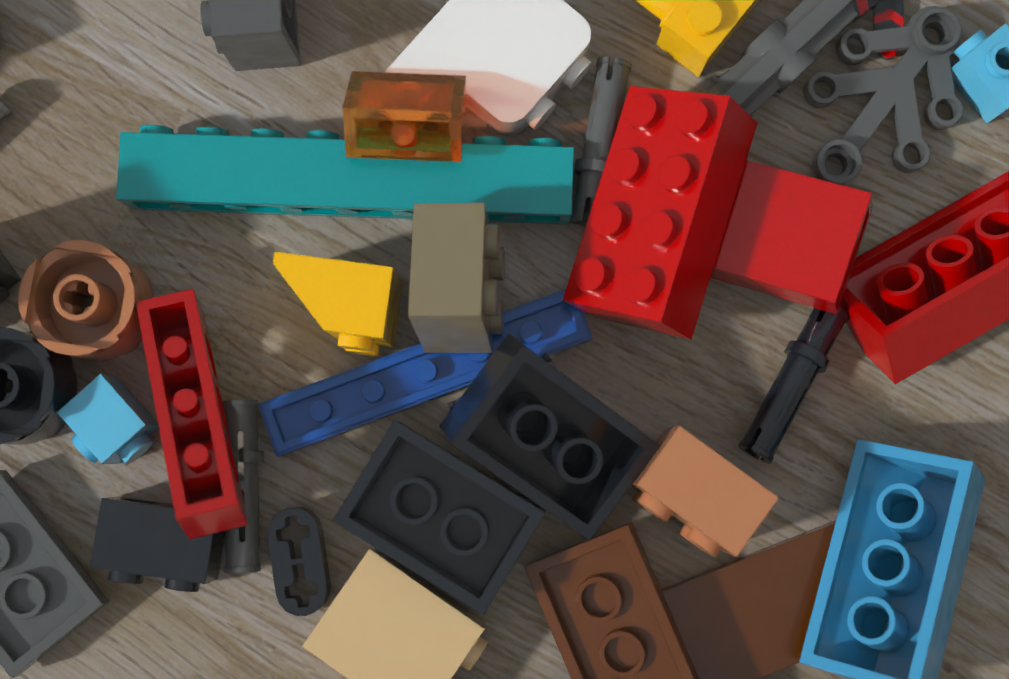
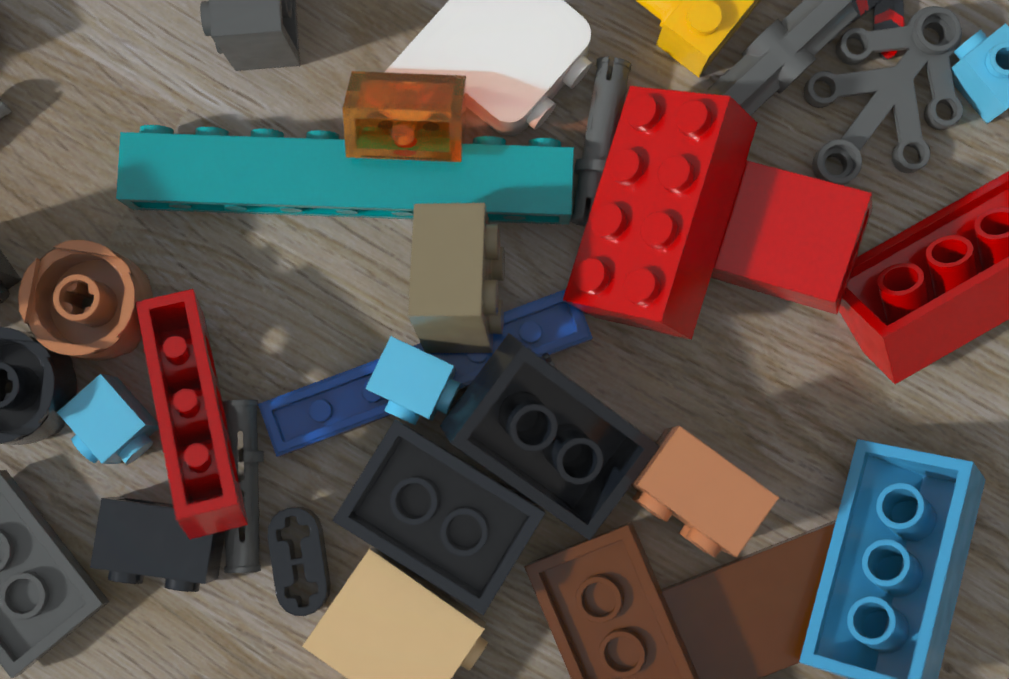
(347, 299): yellow slope -> none
(413, 382): none -> medium azure brick
(804, 361): black pin -> none

